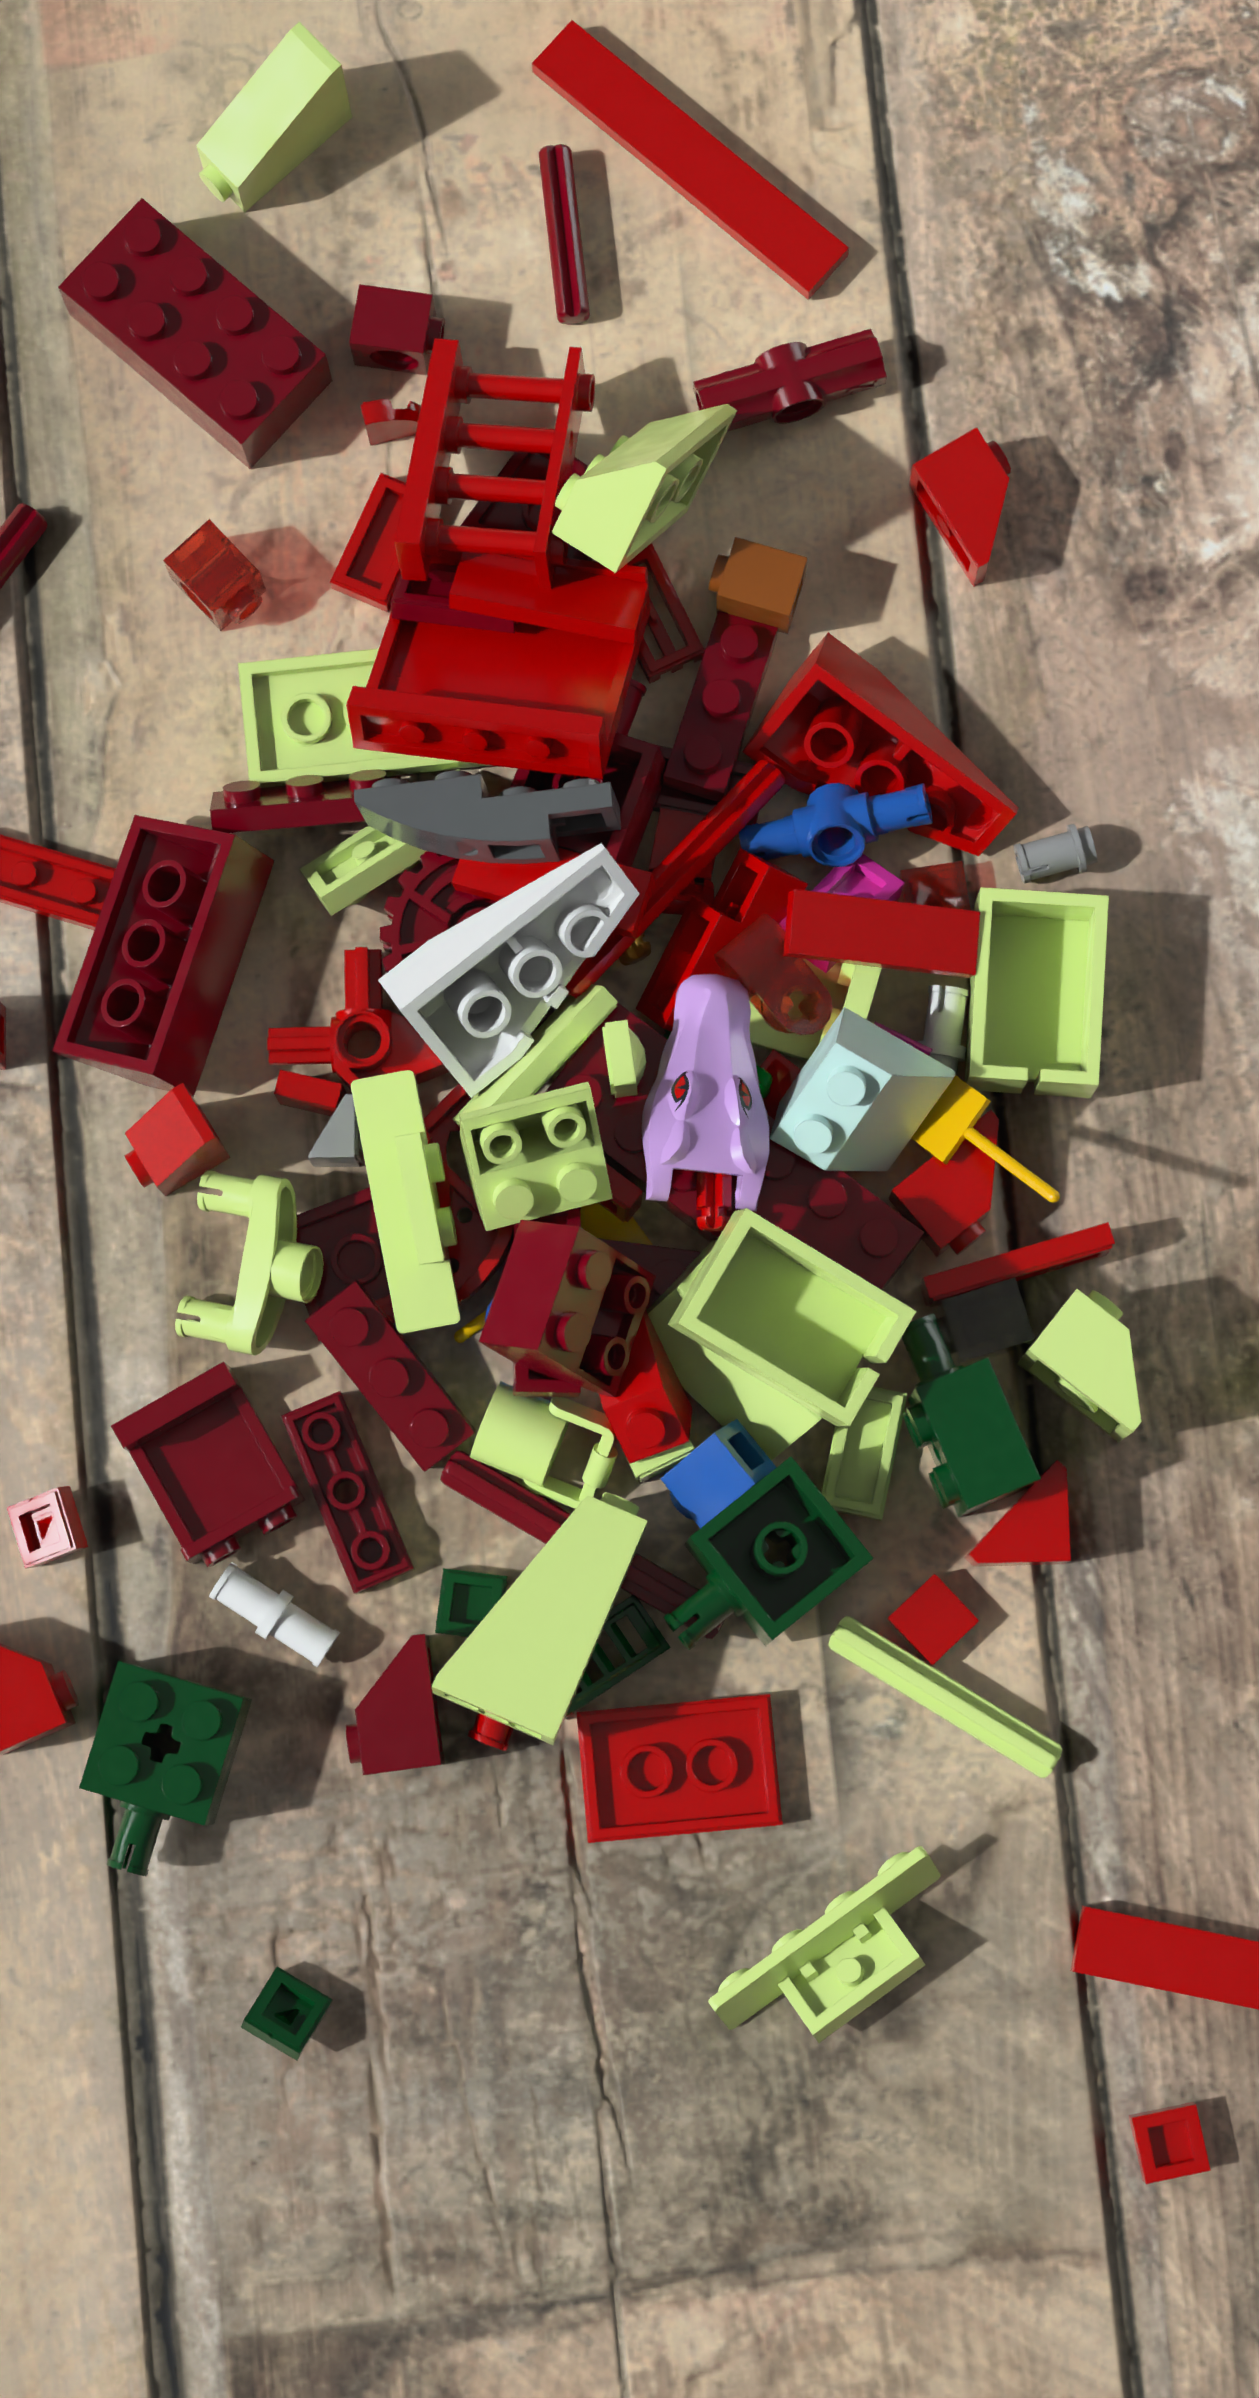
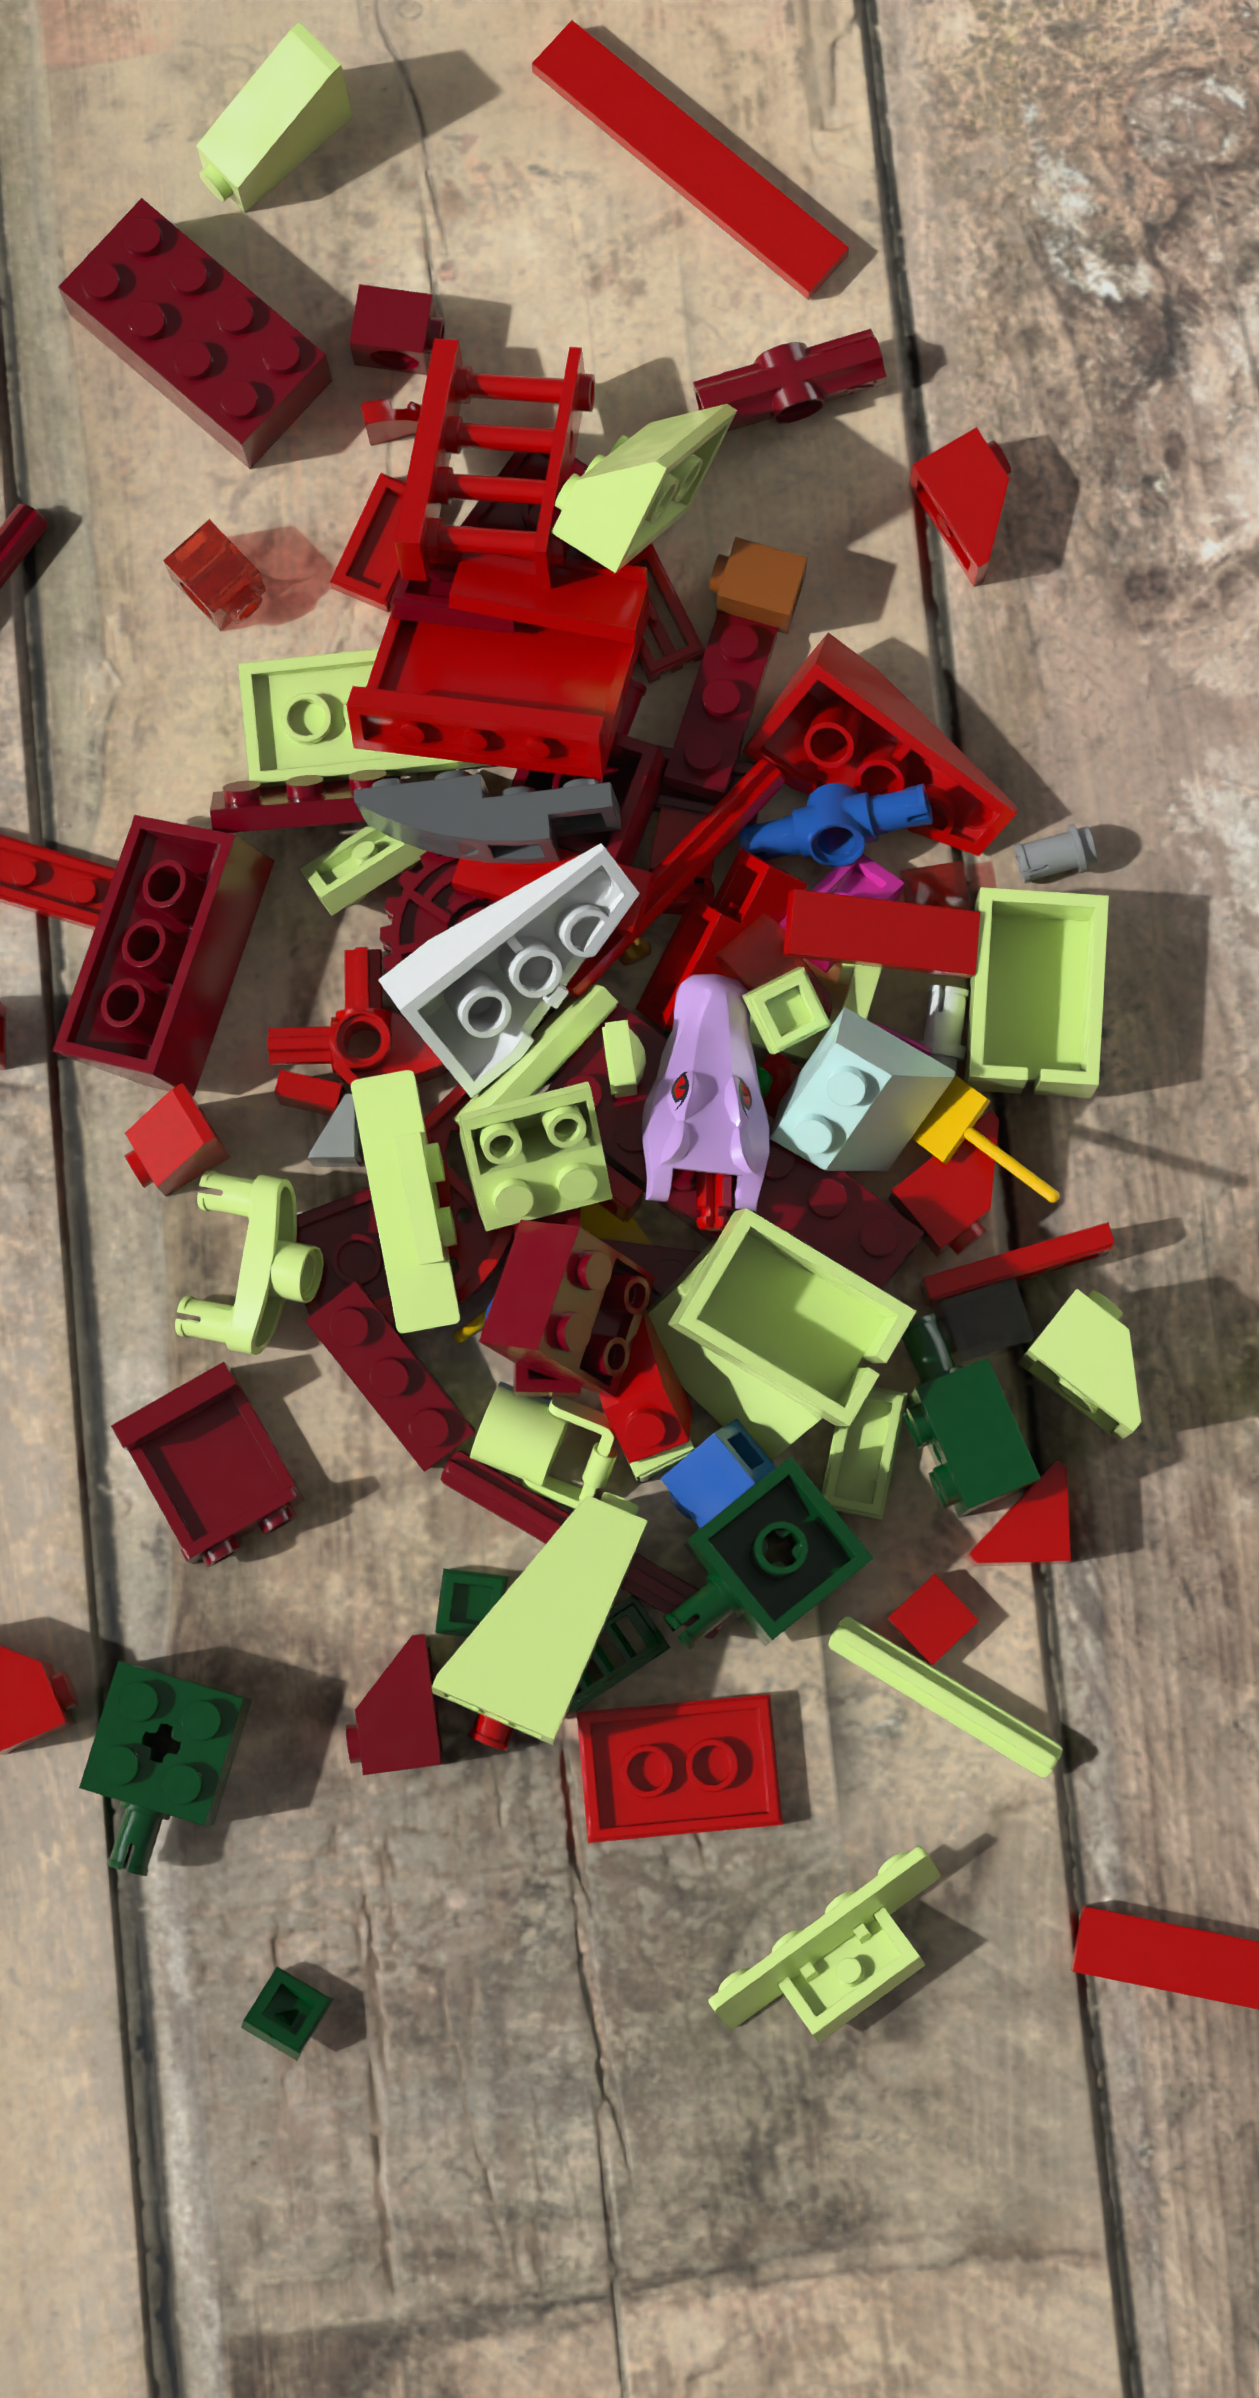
(47, 1527): tile -> none
(274, 1614): white pin -> none
(360, 1530): dark red tile -> none
(564, 234): dark red axle -> none
(786, 1010): none -> yellowish green tile
(1169, 2143): red tile -> none

